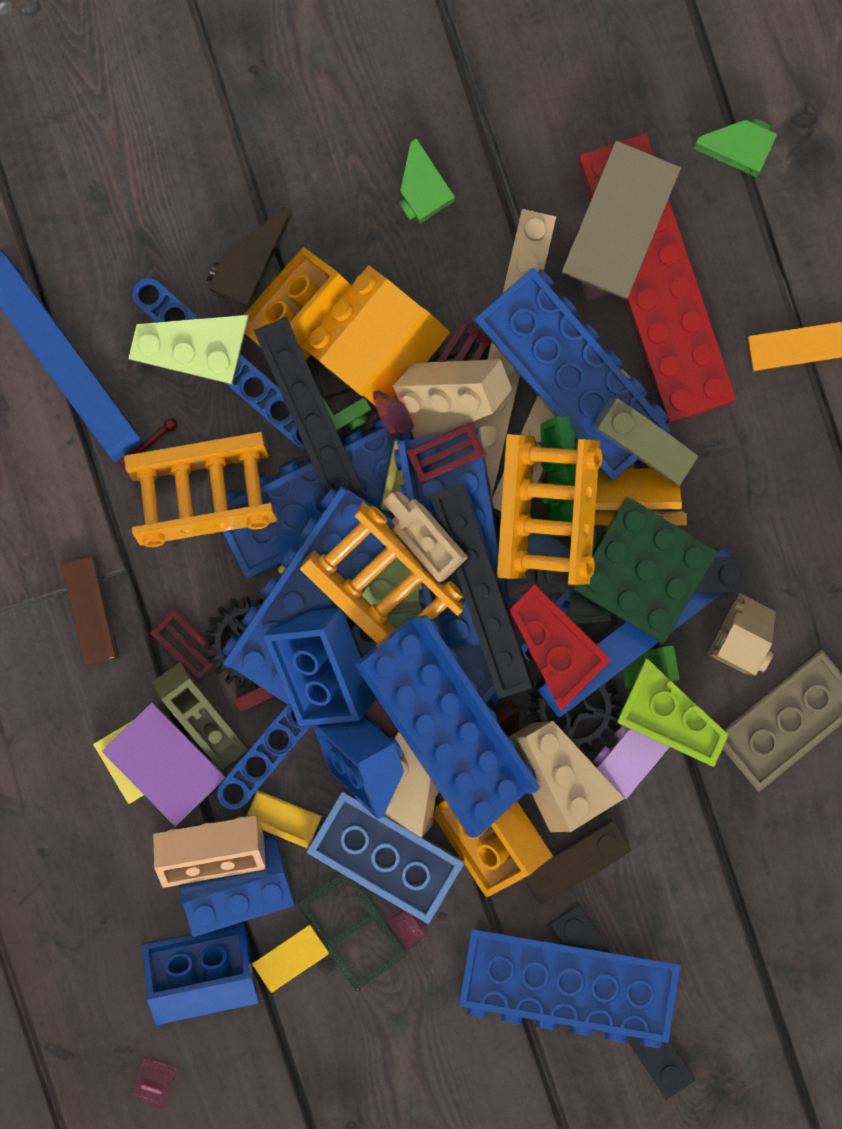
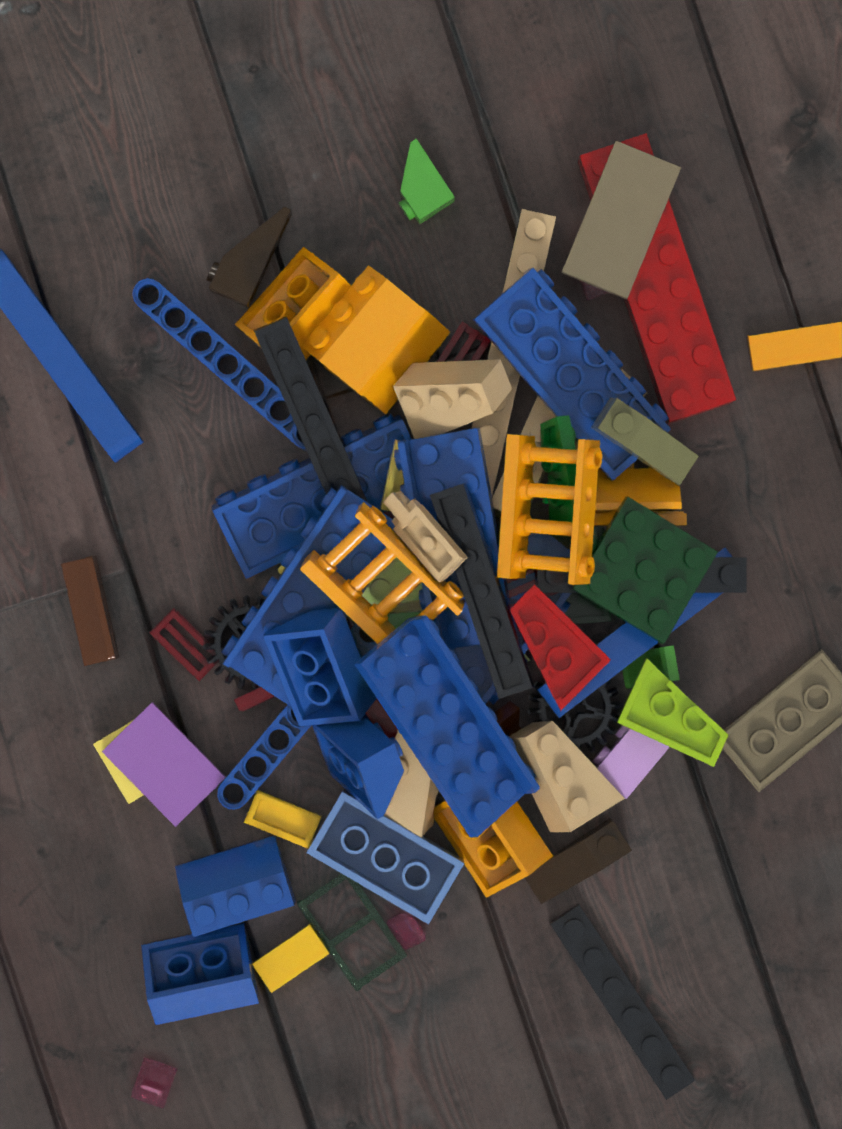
(169, 425): dark red hinge -> none
(180, 463): light orange fence -> none
(193, 346): yellowish green wing -> none
(199, 716): olive slope -> none
(209, 851): light nougat brick -> none
(352, 416): bright green bracket -> none
(392, 413): clear pink slope -> none
(473, 441): dark red tile -> none
(569, 988): blue bracket -> none
(739, 145): bright green slope -> none
(745, 636): tan wedge -> none

